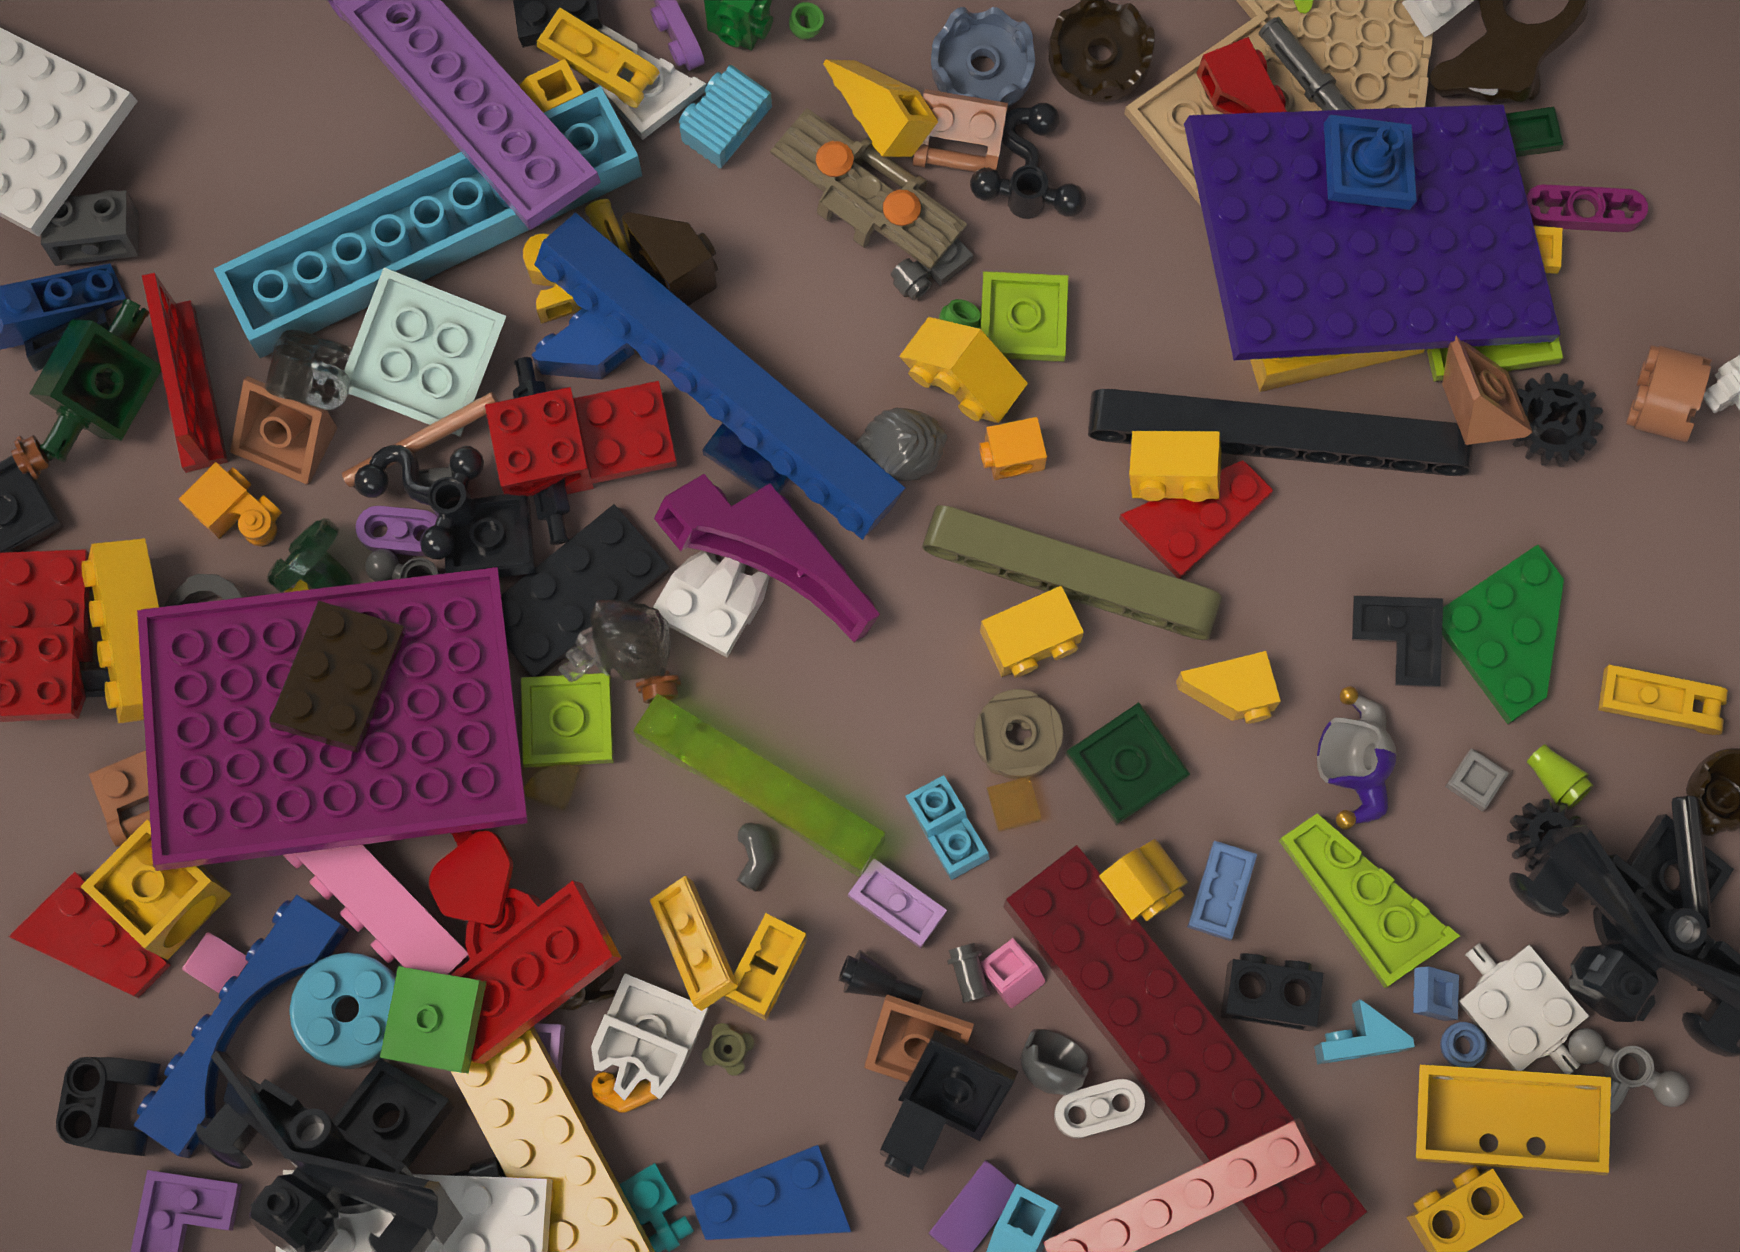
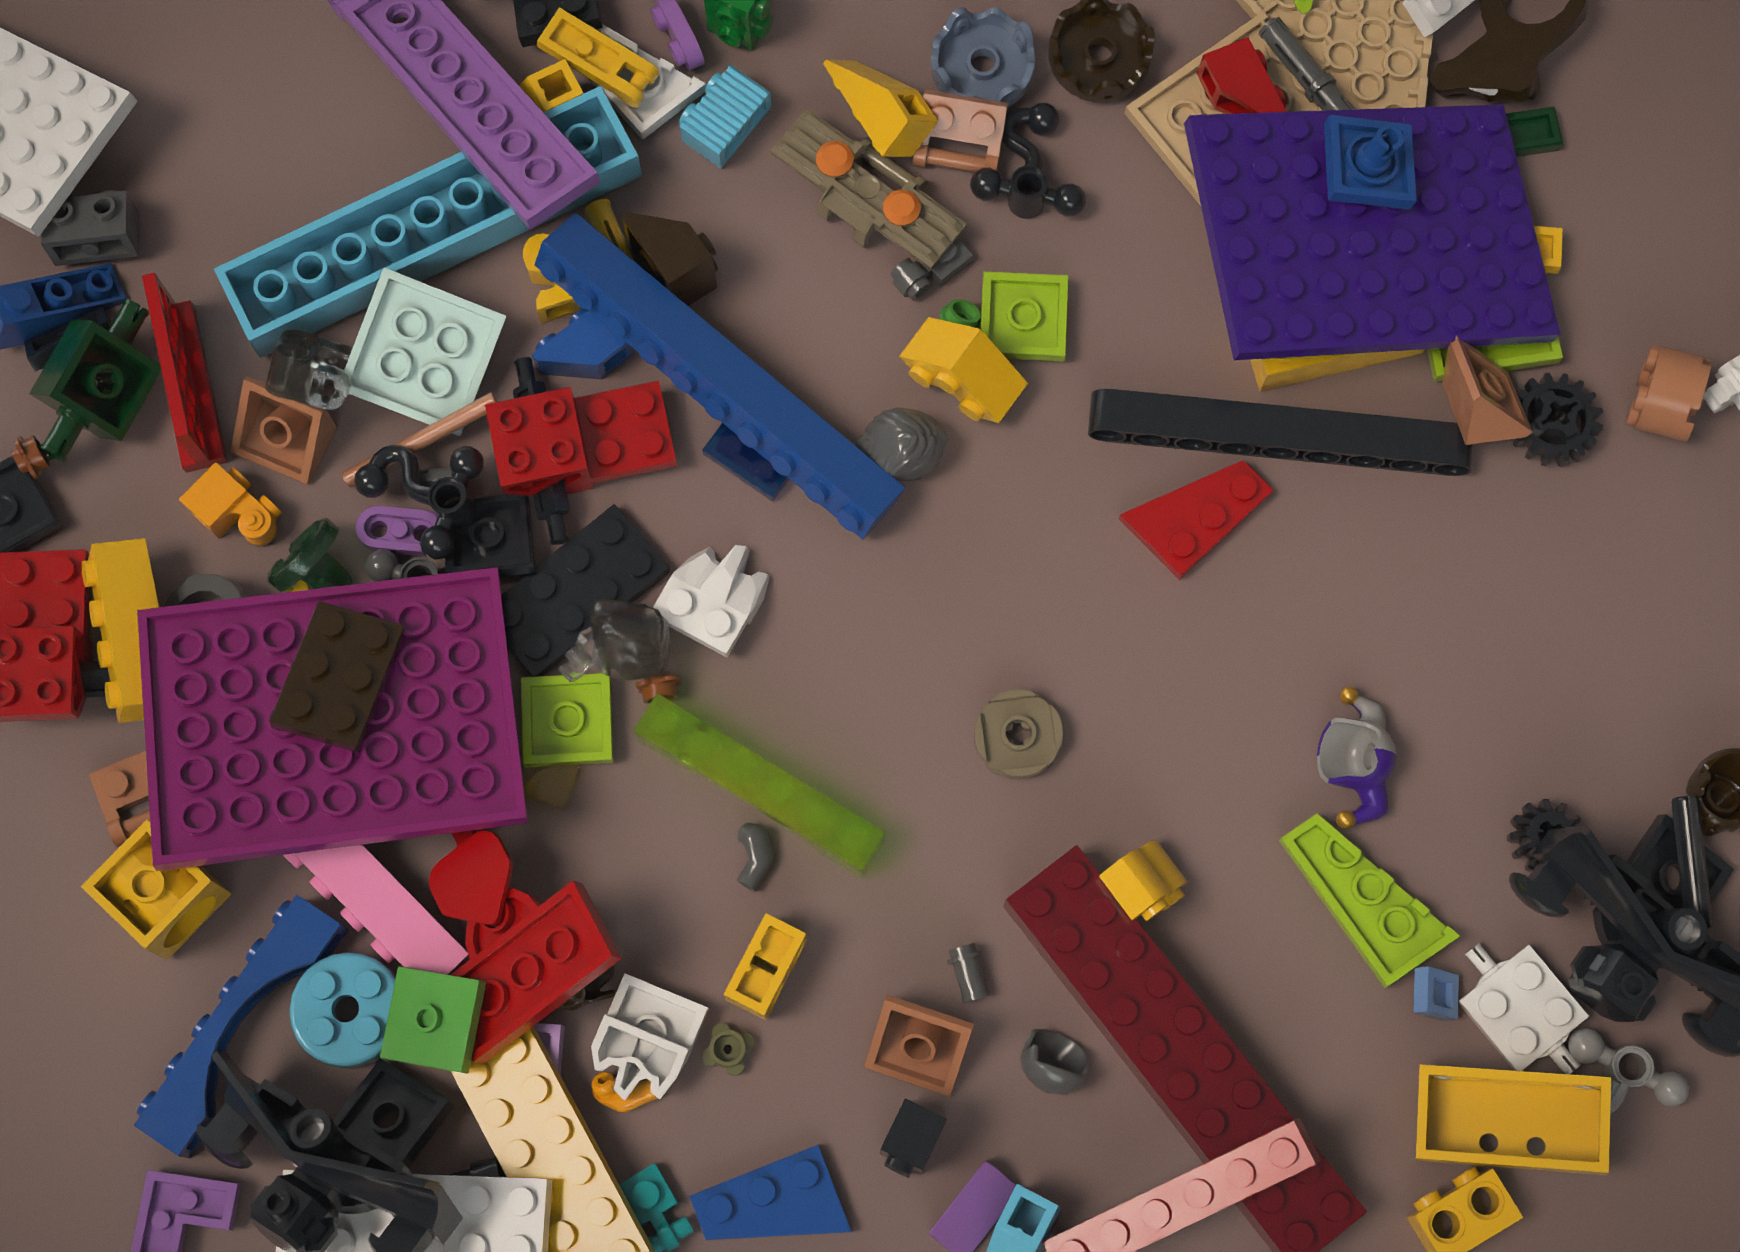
(86, 937): red wing -> none
(100, 1103): black piece -> none
(215, 962): bright pink slope -> none
(693, 943): yellow tile -> none
(770, 538): magenta arch -> none
(813, 20): bright green hinge -> none
(867, 977): black cone -> none
(897, 903): lavender plate -> none
(947, 827): medium azure slope -> none
(959, 1084): black plate -> none
(1012, 973): bright pink slope -> none
(1013, 448): light orange brick -> none
(1013, 804): clear yellow tile -> none
(1032, 633): yellow brick -> none
(1081, 573): olive beam -> none
(1098, 1108): white plate -> none
(1127, 763): dark green plate -> none
(1175, 465): yellow brick -> none
(1222, 890): medium blue plate -> none
(1234, 687): yellow slope -> none
(1271, 1005): black brick -> none
(1375, 1037): medium azure slope -> none
(1414, 627): black plate -> none
(1477, 780): light grey tile -> none
(1477, 1043): medium blue plate -> none
(1509, 631): green plate -> none
(1560, 777): lime cone -> none
(1614, 221): magenta beam -> none
(1662, 699): yellow plate -> none

